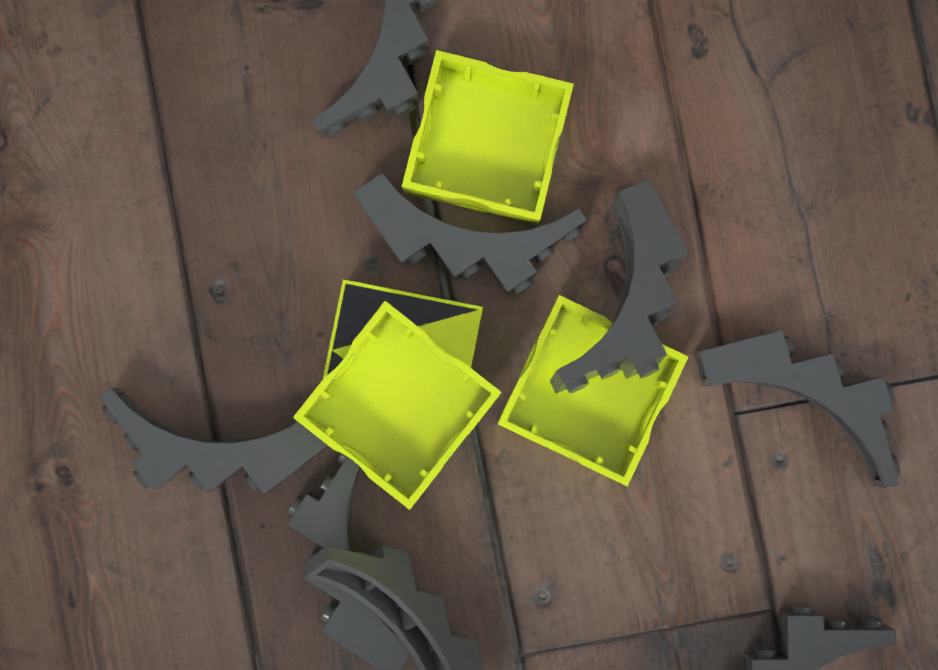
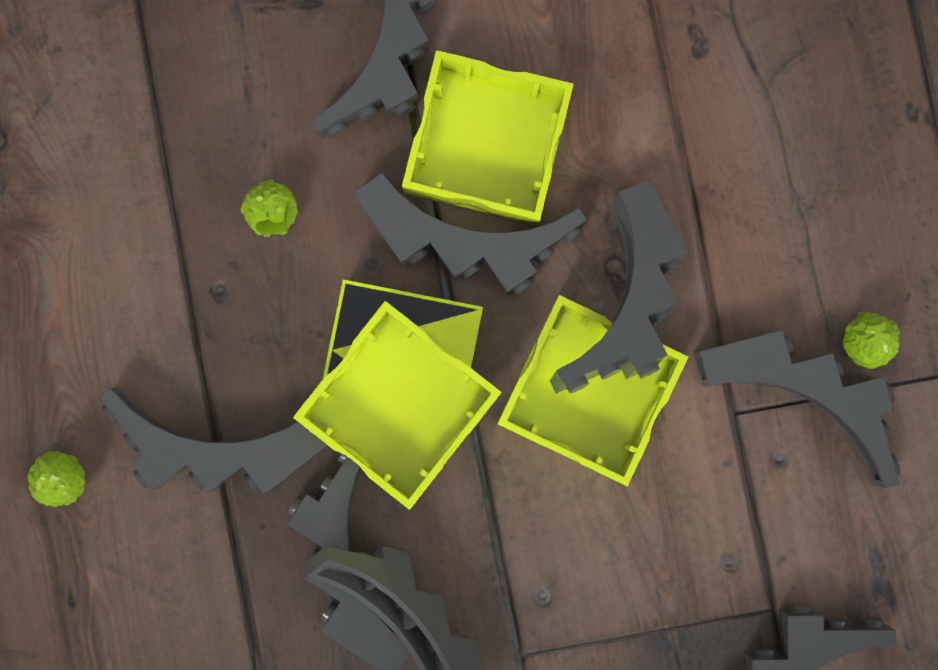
(56, 479): none -> lime piece
(269, 208): none -> lime piece
(871, 340): none -> lime piece

